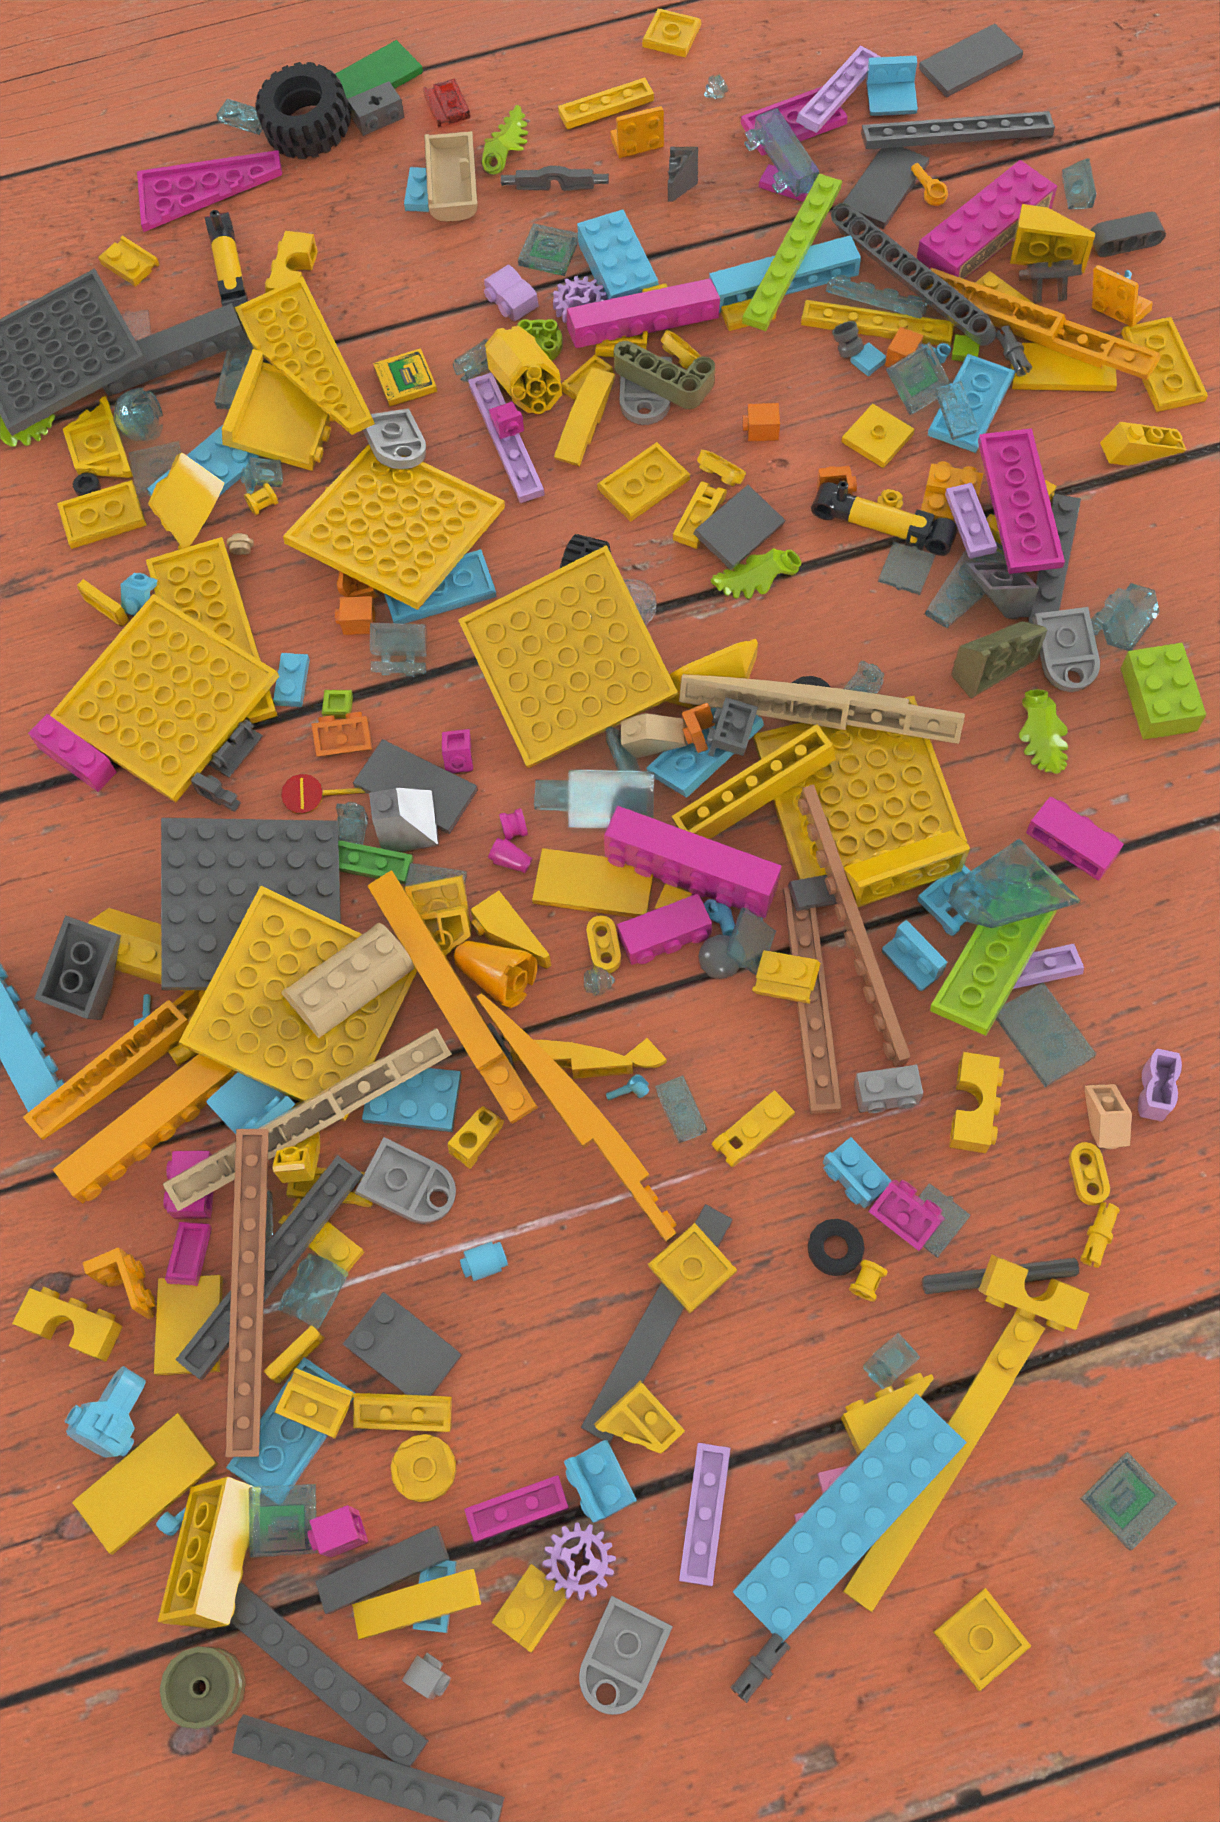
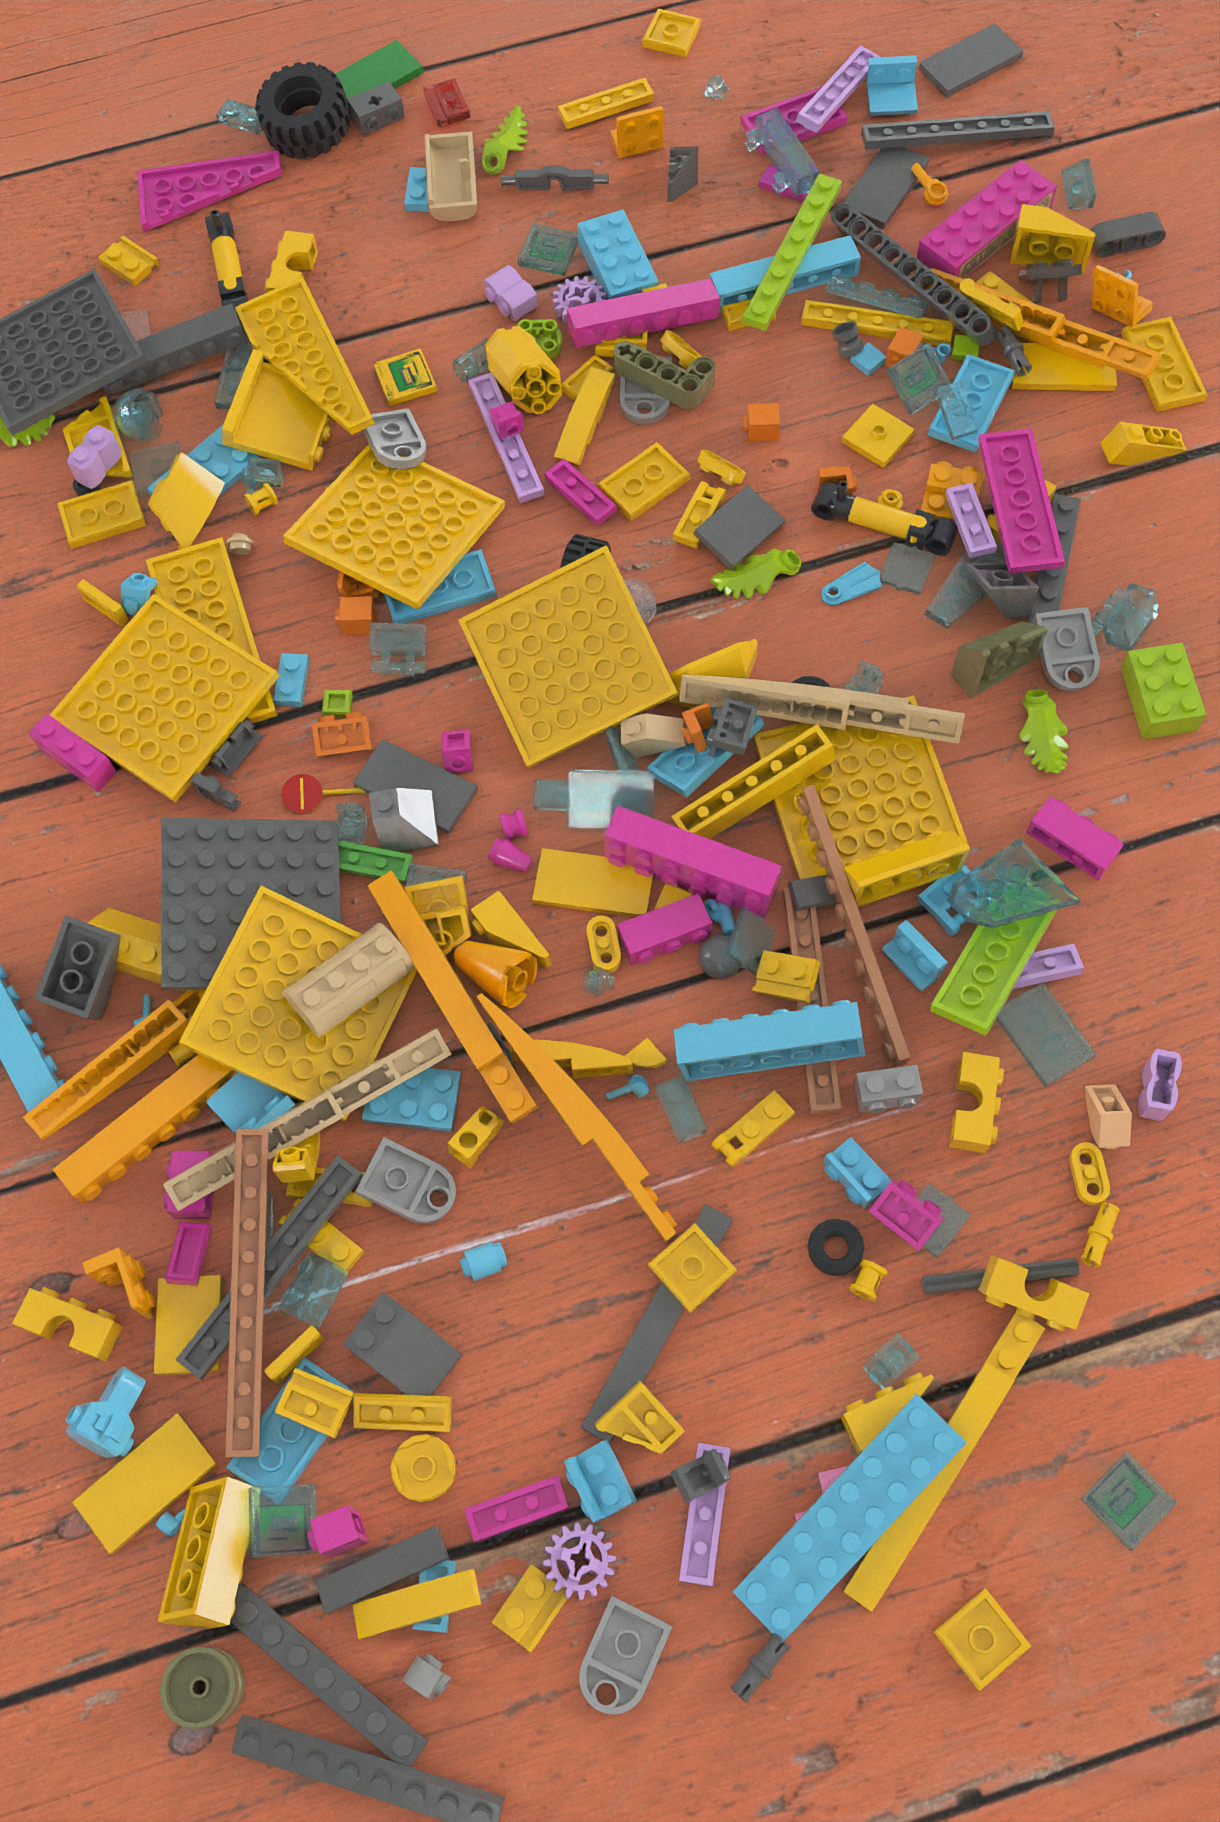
(94, 456): none -> lavender brick
(580, 492): none -> dark pink plate
(700, 1476): none -> dark grey bracket
(769, 1041): none -> medium azure brick
(852, 584): none -> medium azure piece
(992, 305): none -> yellow plate

